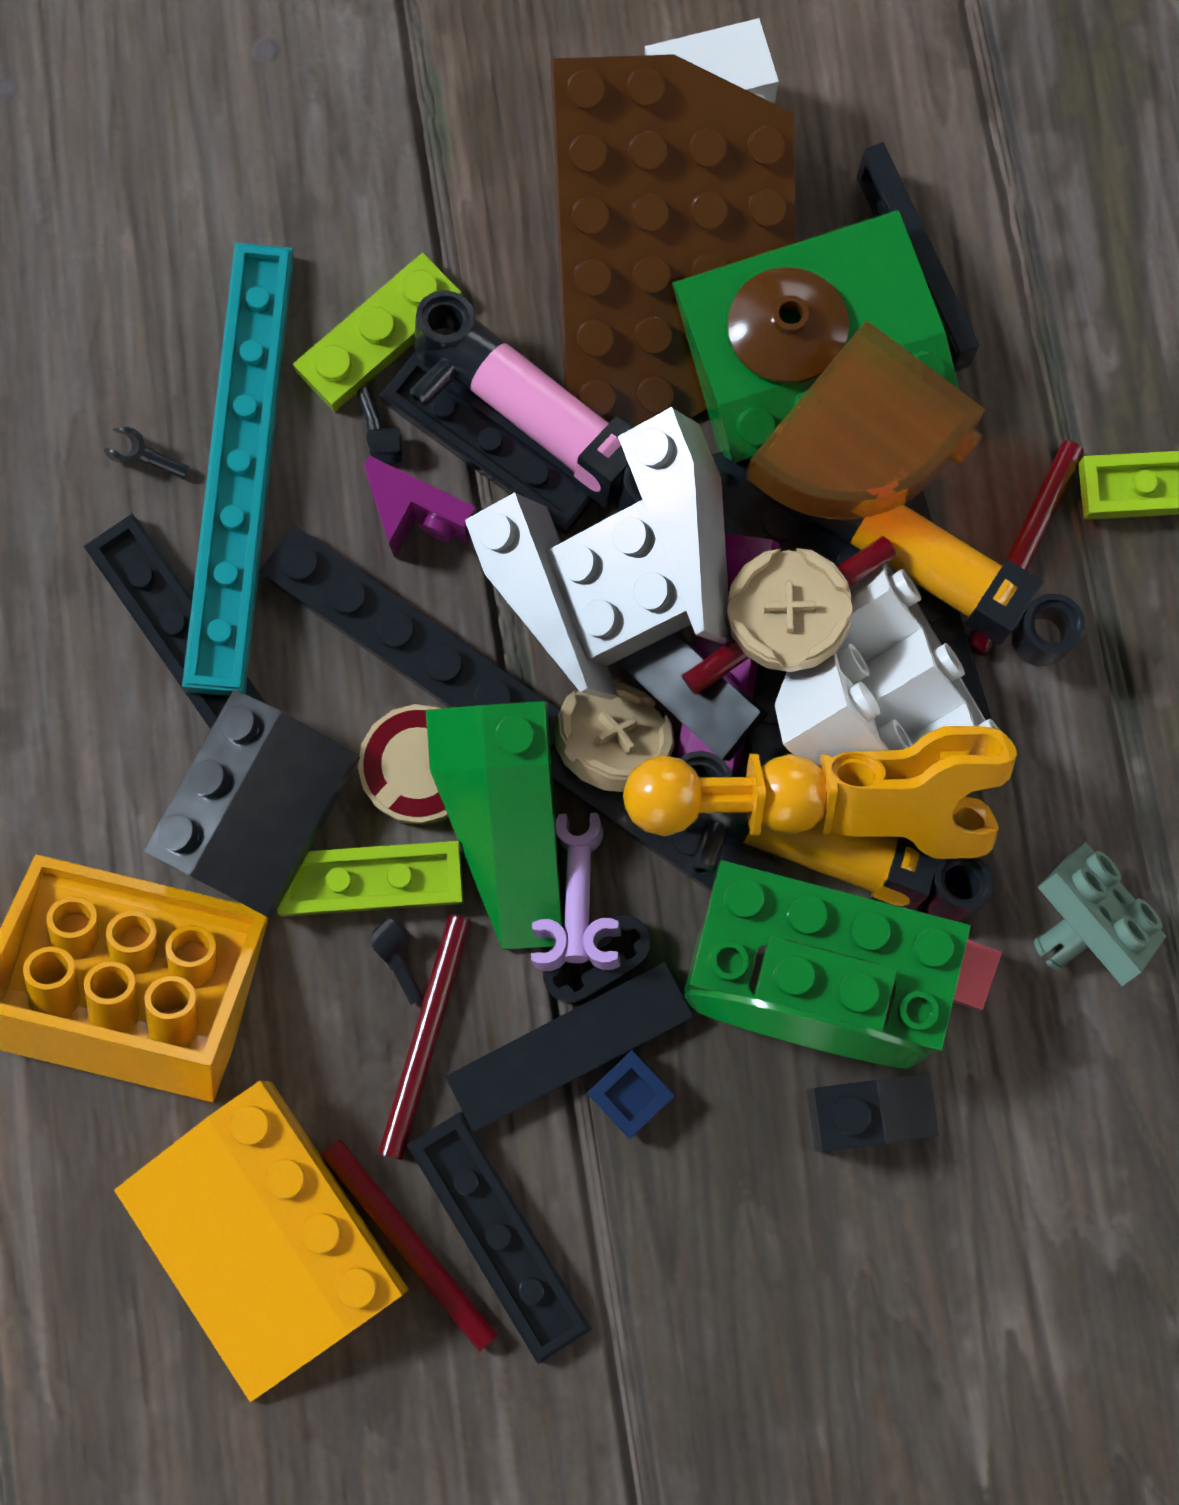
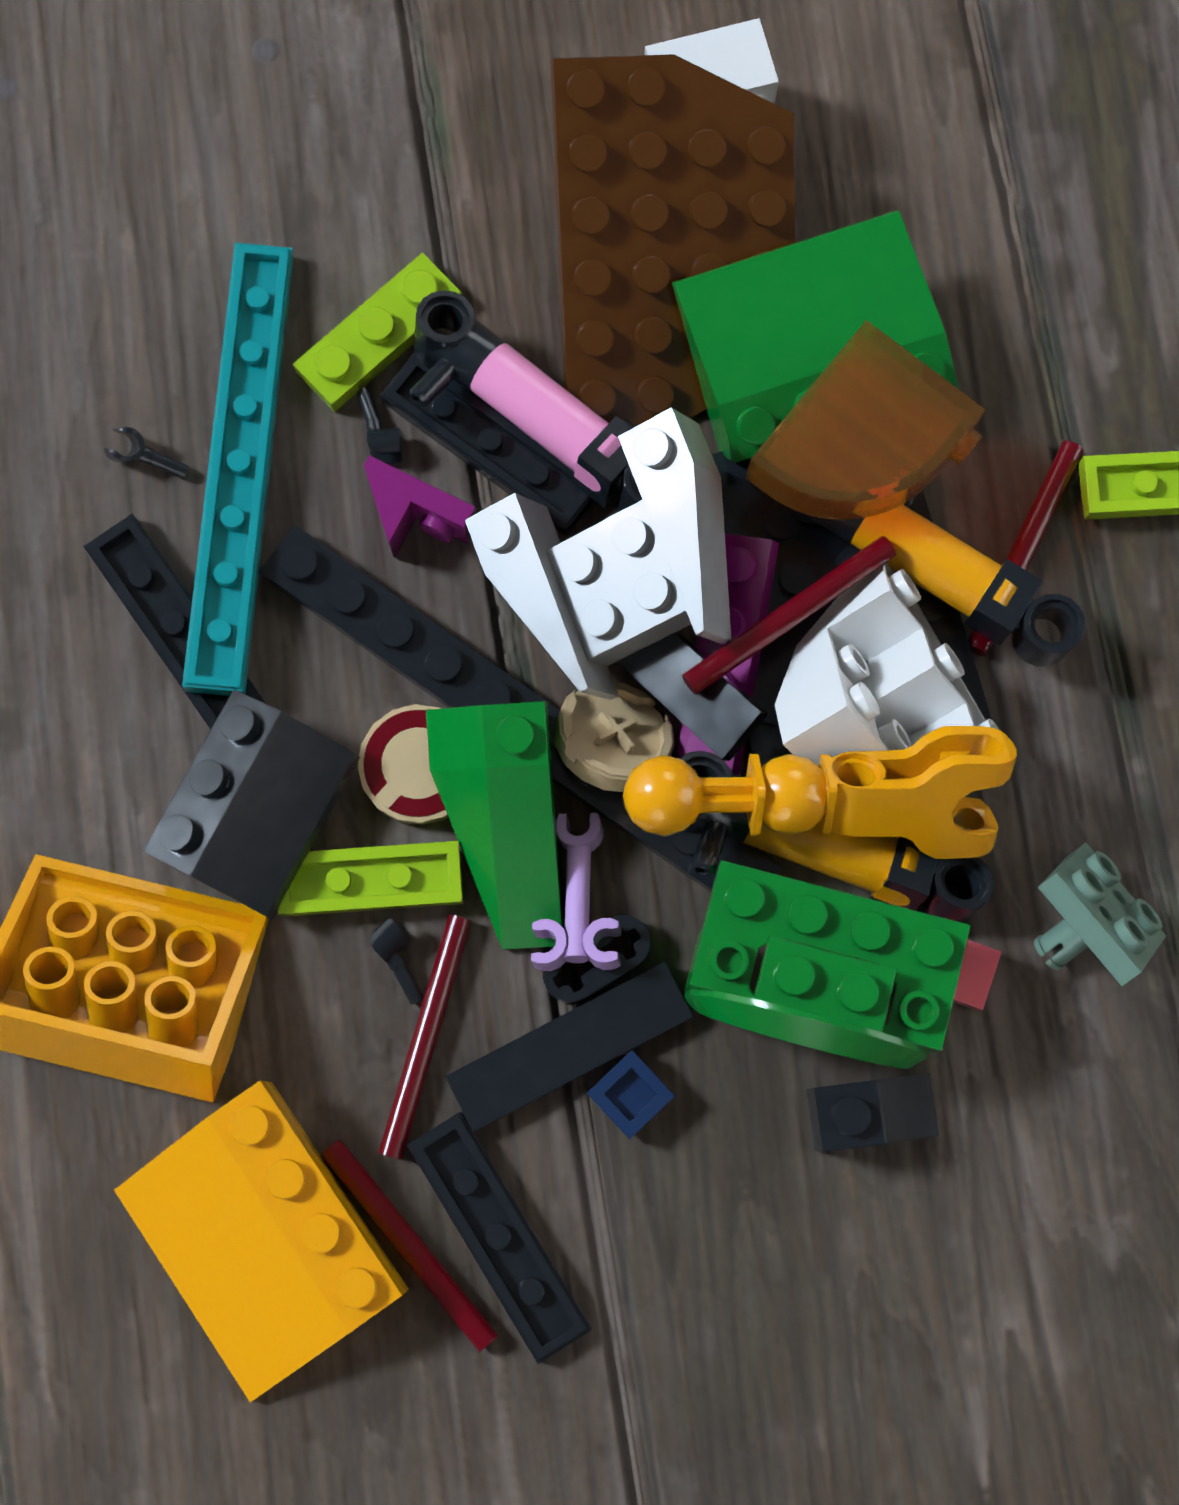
(784, 350): reddish brown dish -> none
(789, 609): tan tile -> none
(886, 194): black tile -> none

